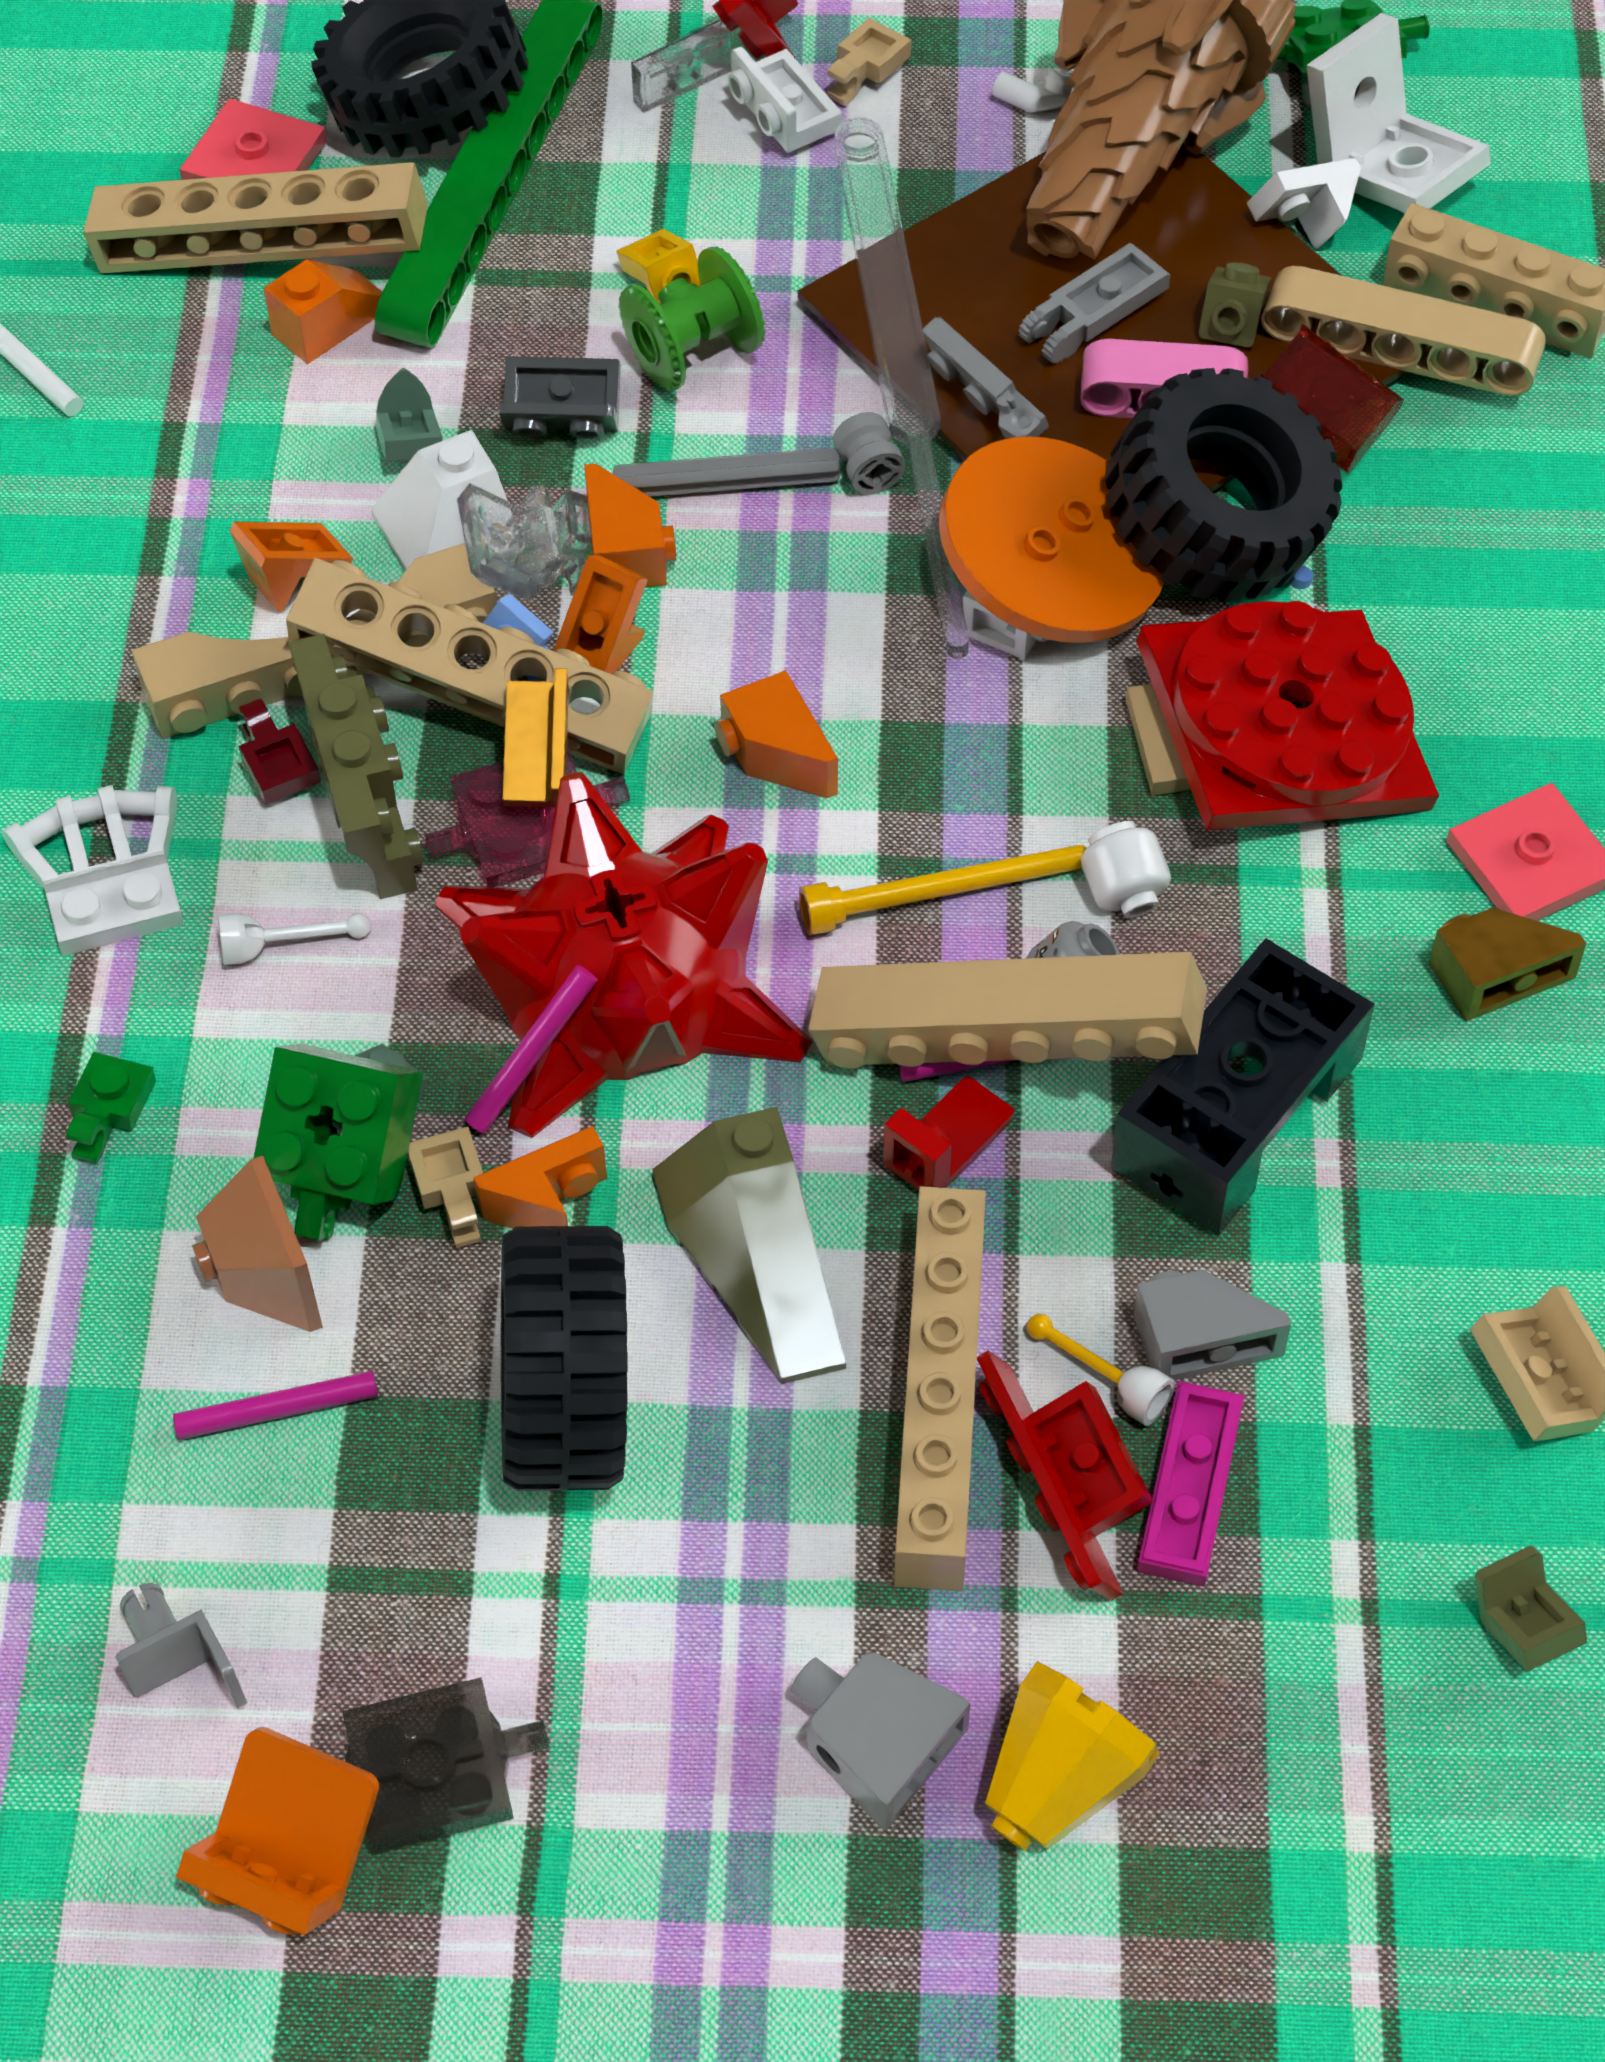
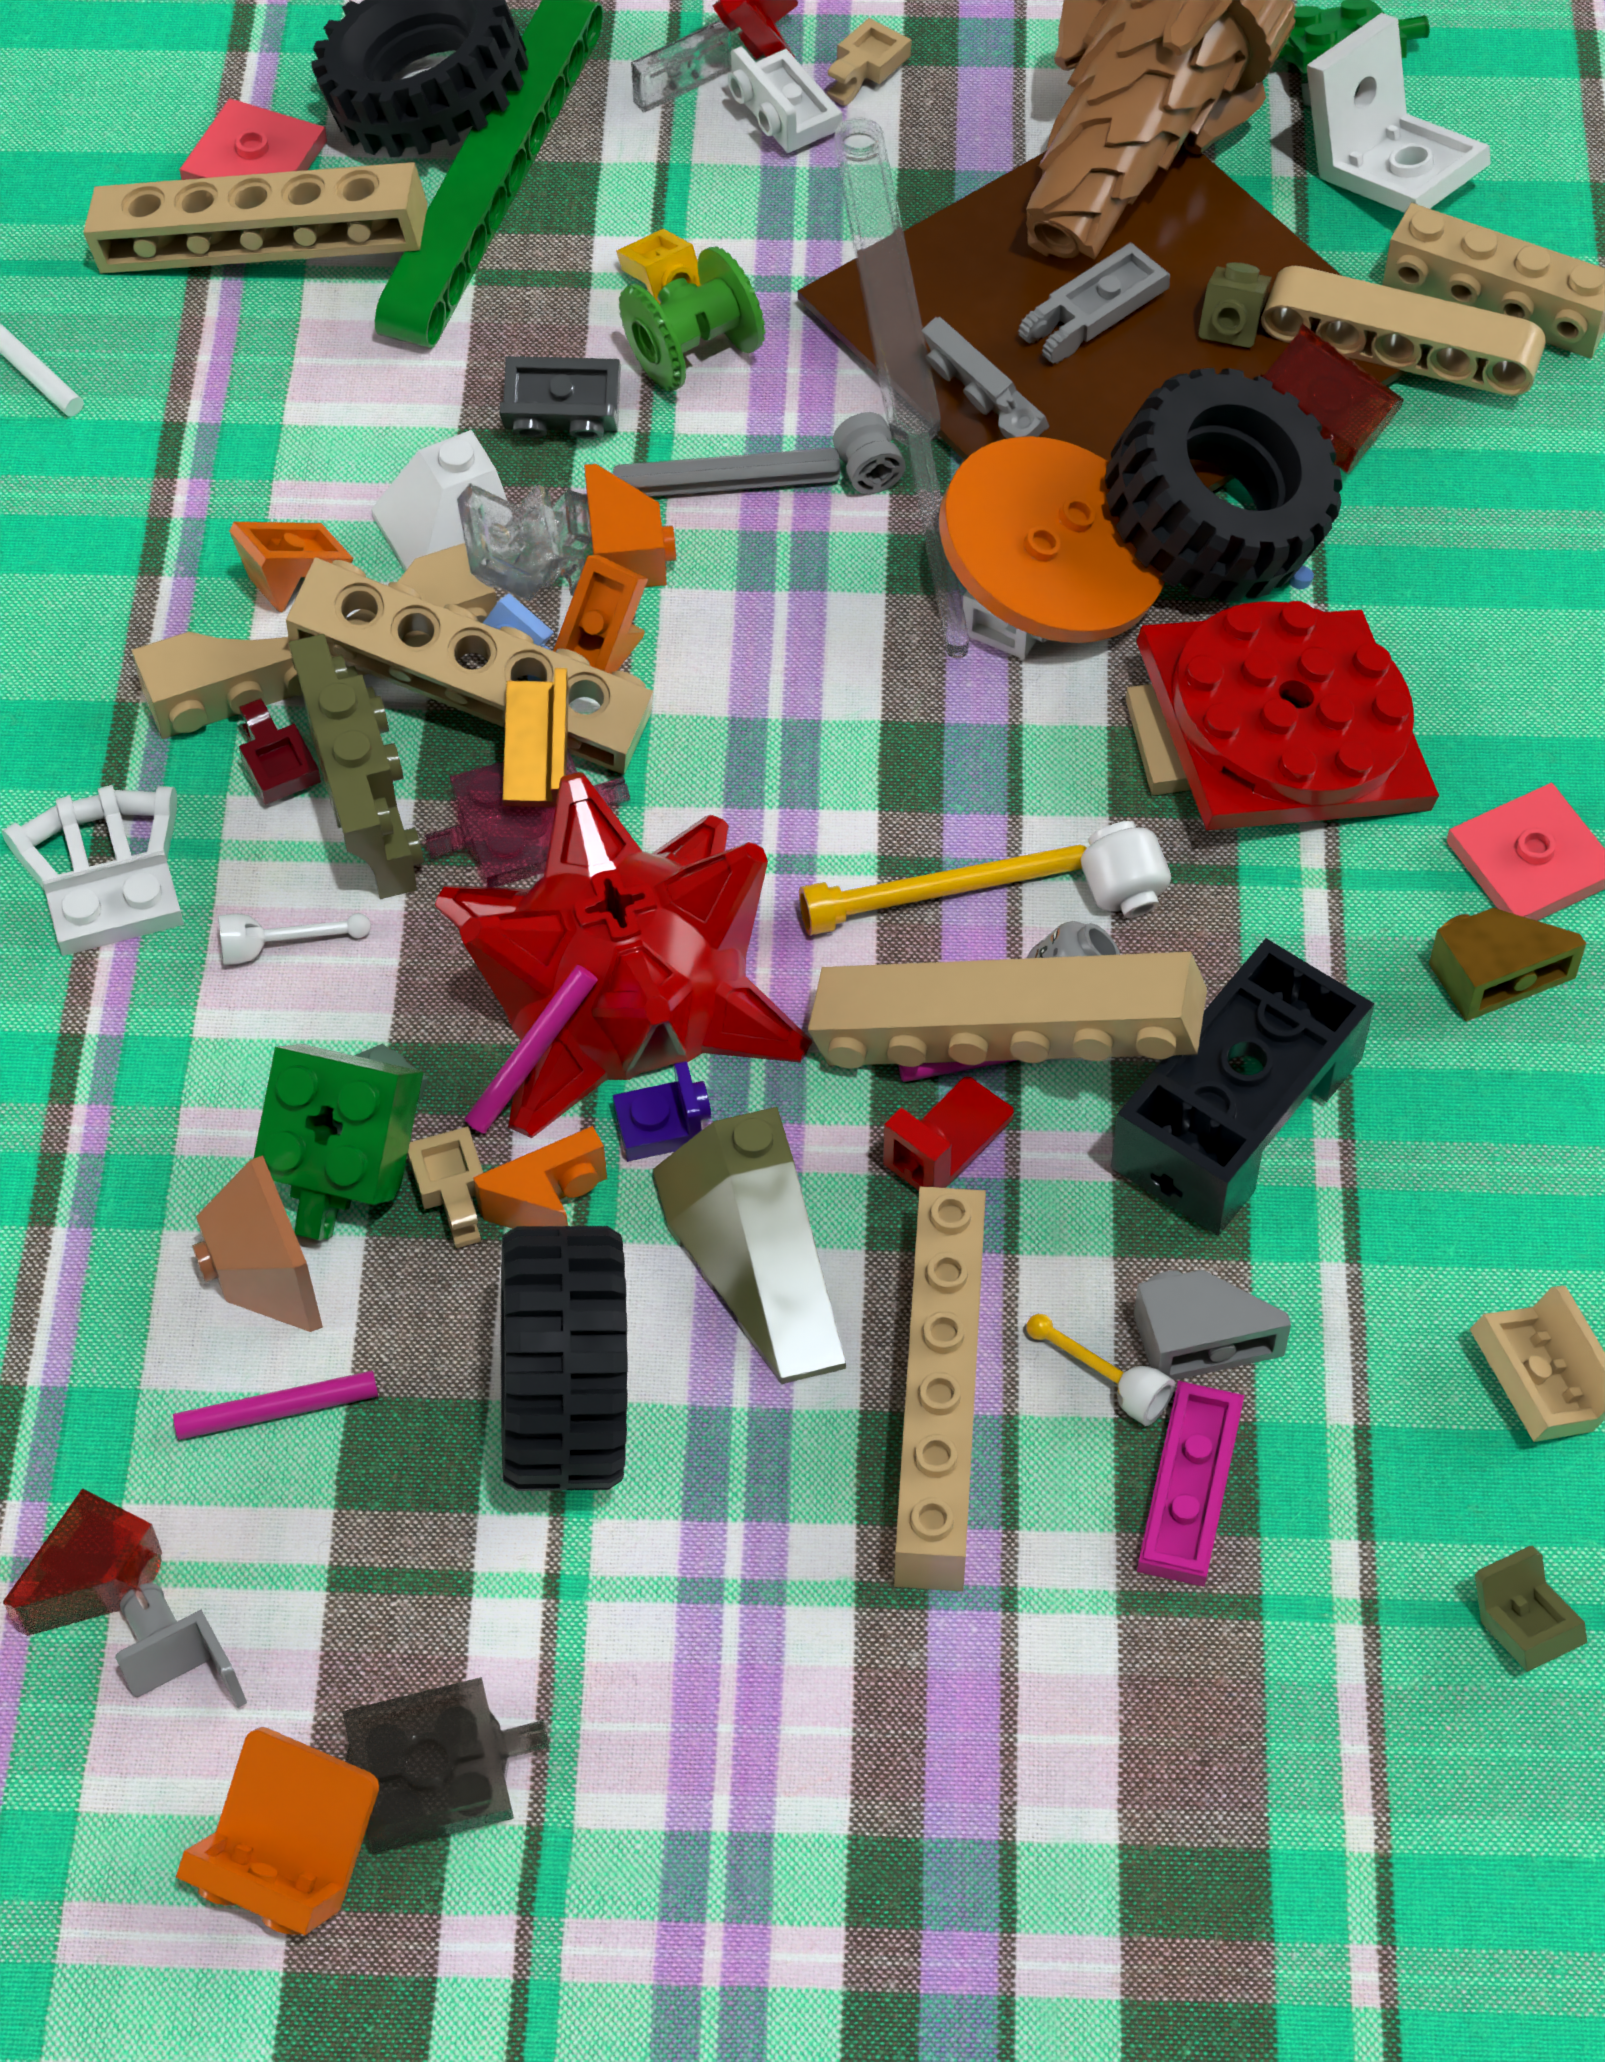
(84, 1567): none -> clear red slope
(105, 1098): green plate -> none
(319, 307): orange slope -> none
(405, 418): sand green plate -> none
(661, 1116): none -> dark purple bracket
(777, 736): orange slope -> none
(880, 1729): light grey torso -> none
(1033, 96): white arm -> none
(1062, 1760): yellow cone -> none
(1077, 1463): red bracket -> none
(1125, 372): bright pink beam -> none
(1313, 193): white slope -> none

